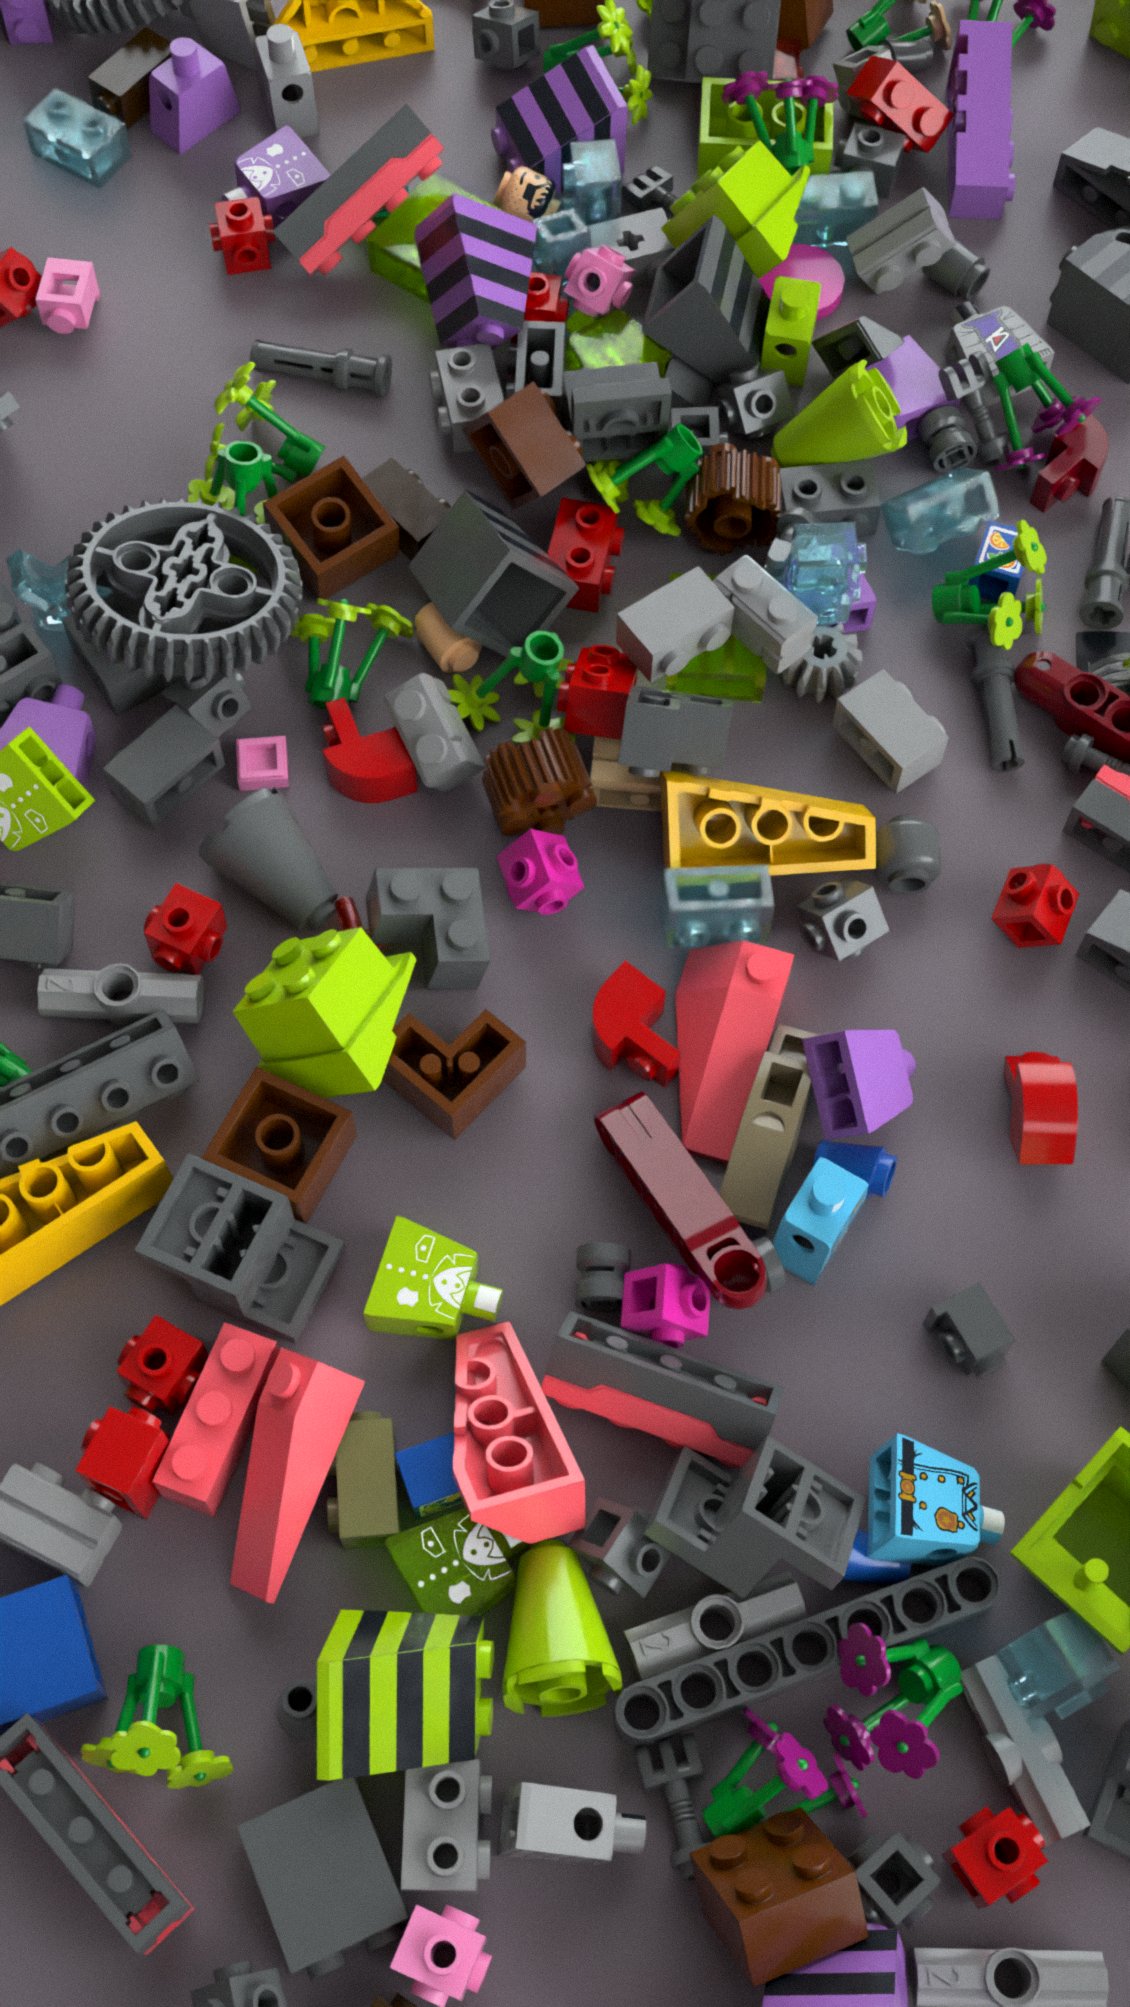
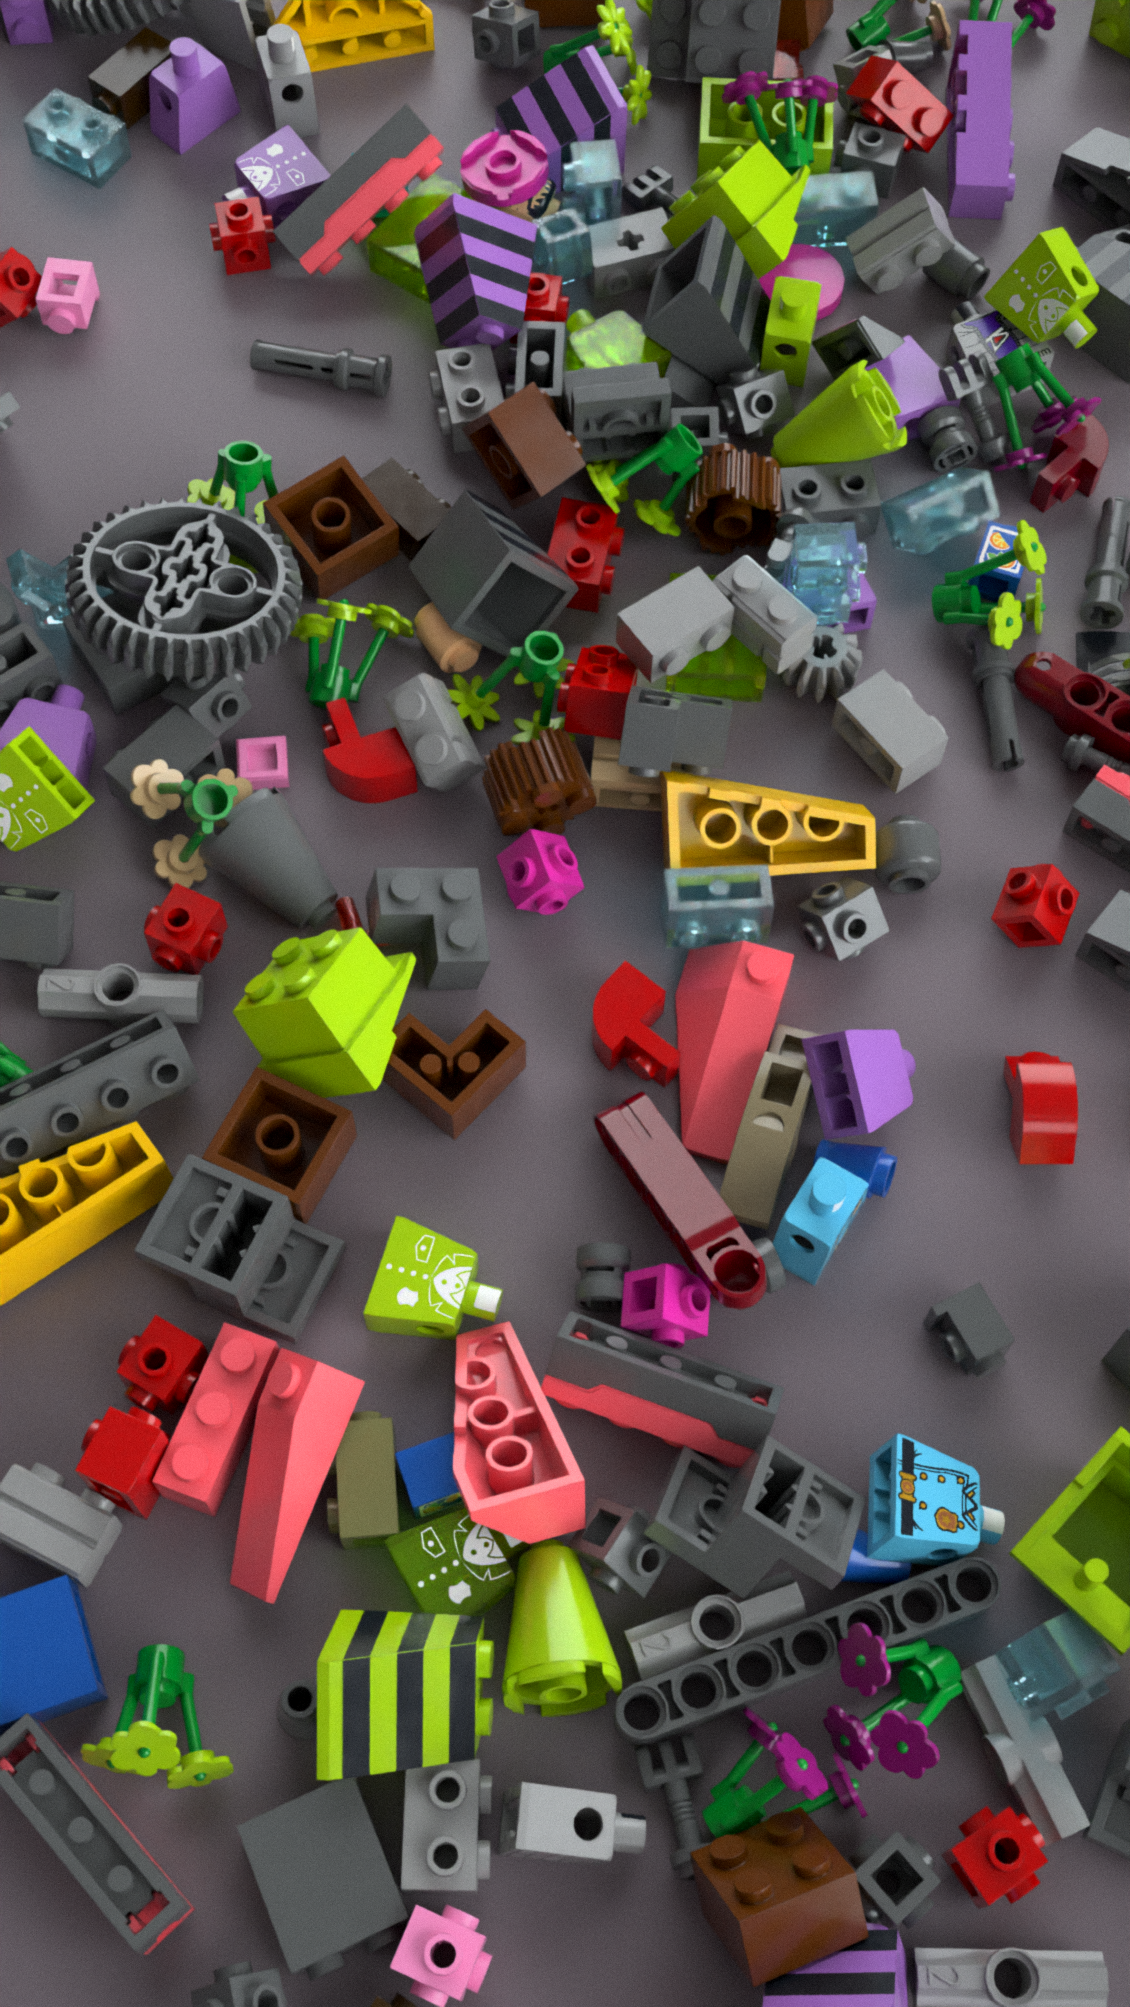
(204, 803): none -> tan plant
(298, 450): plant -> none
(504, 168): none -> dark pink tile
(614, 280): bright pink brick -> none
(1047, 290): none -> lime torso

